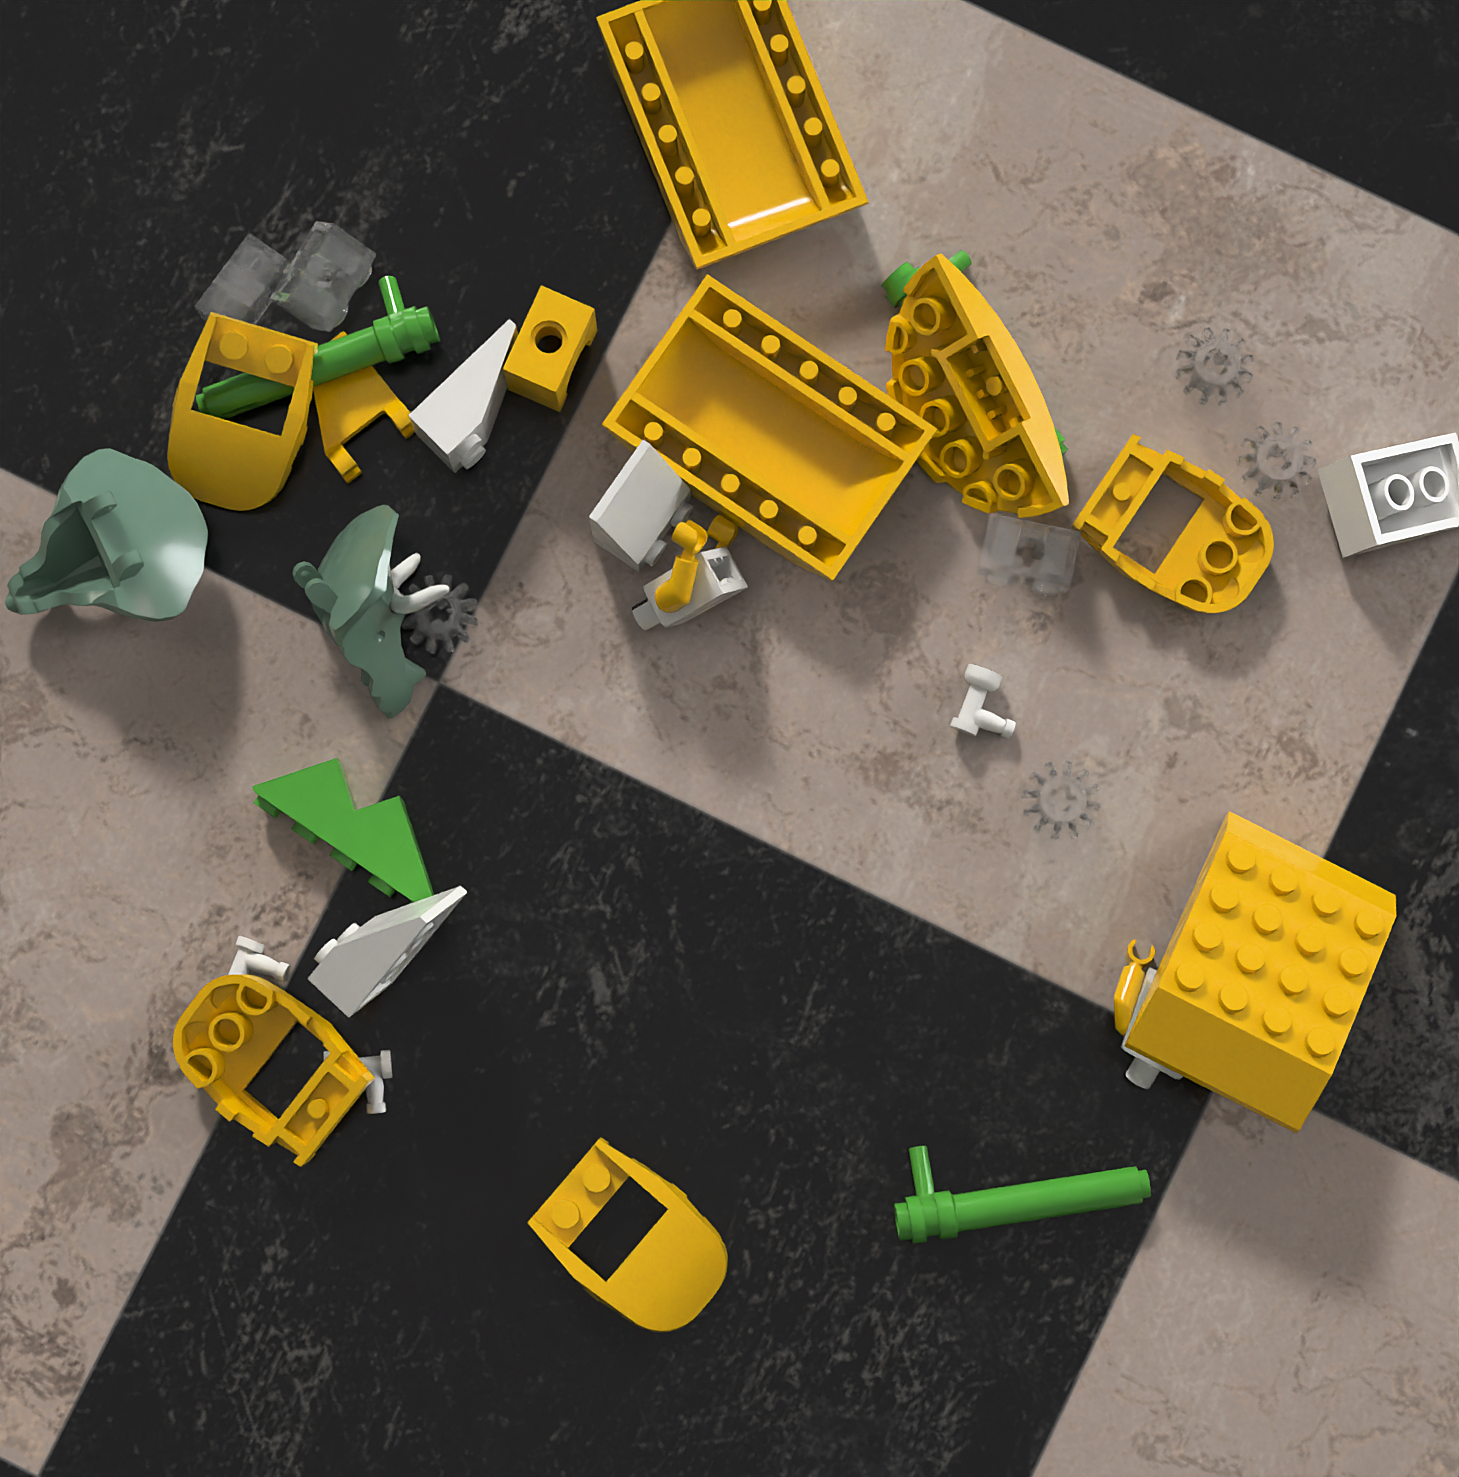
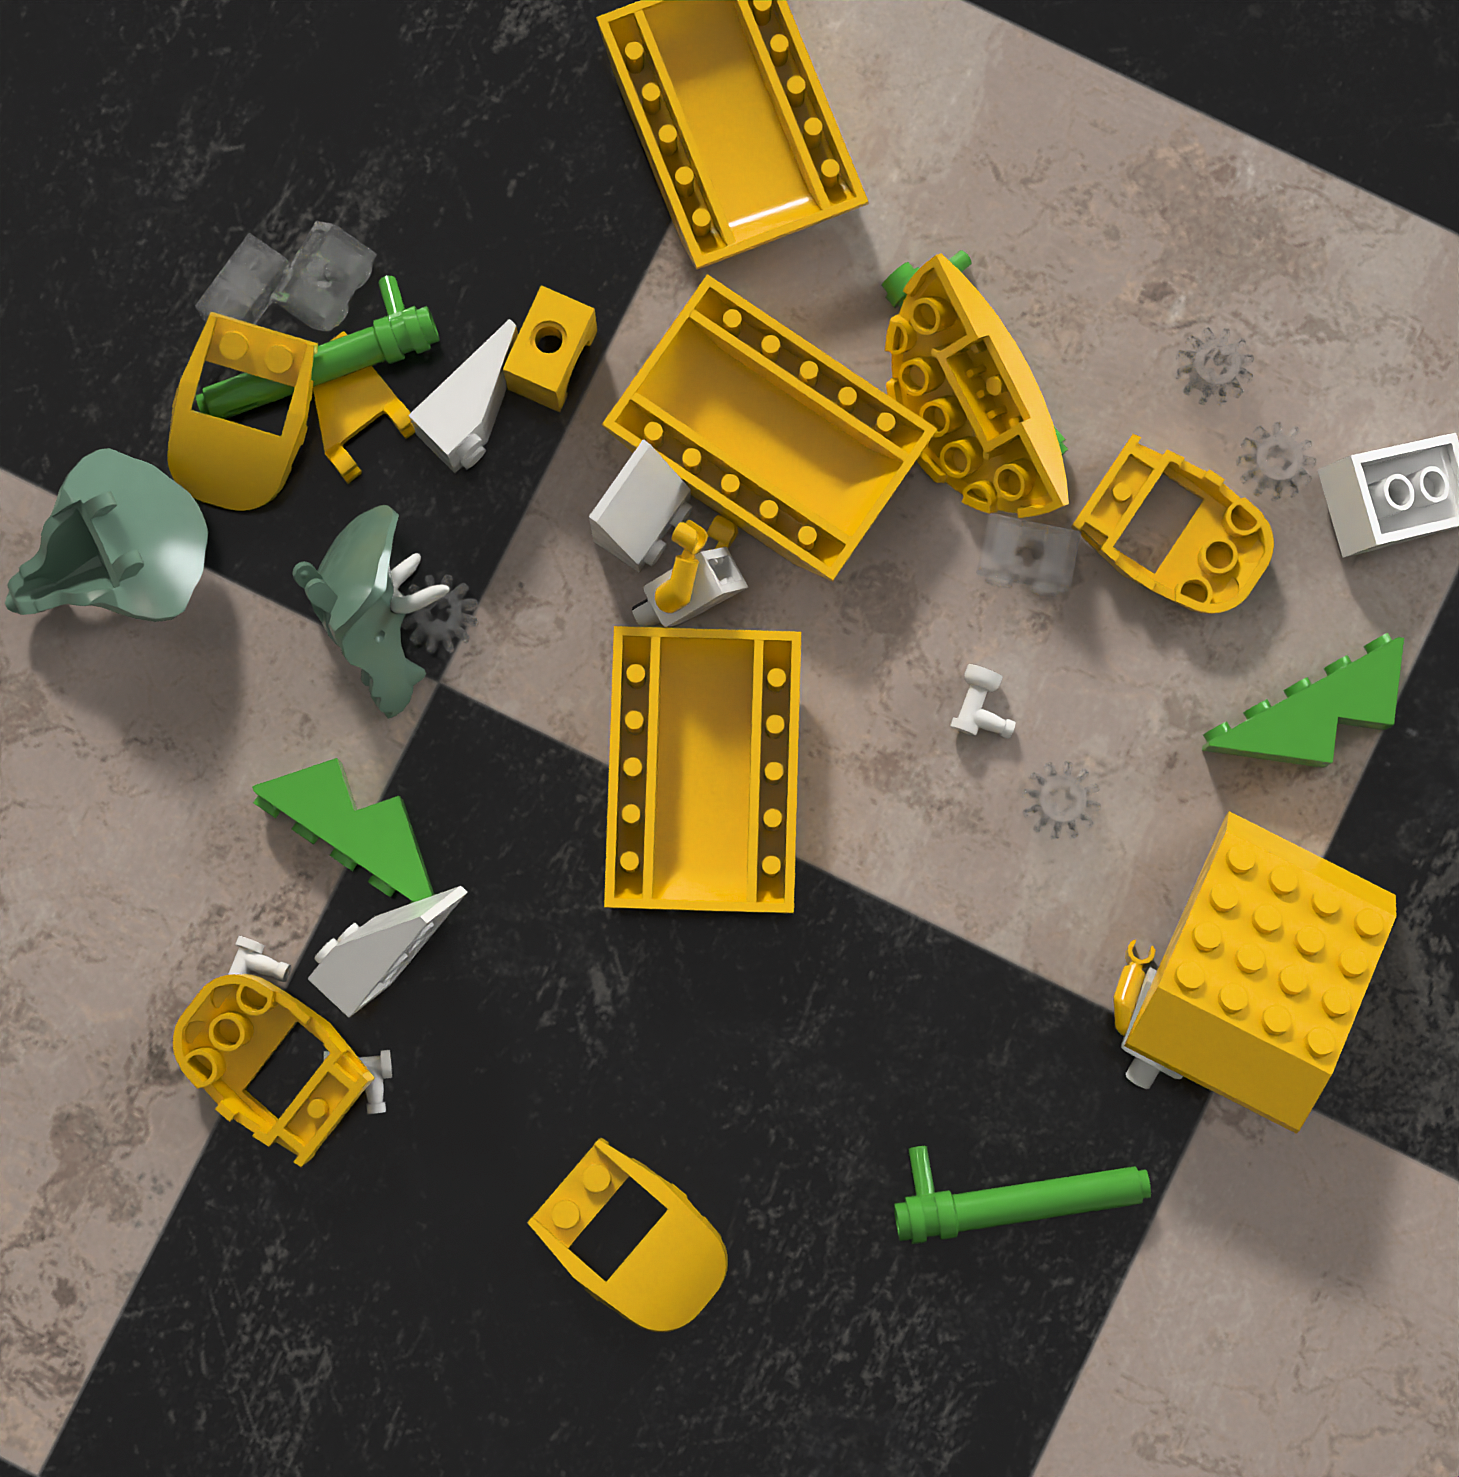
(703, 770): none -> yellow slope
(1306, 722): none -> bright green slope

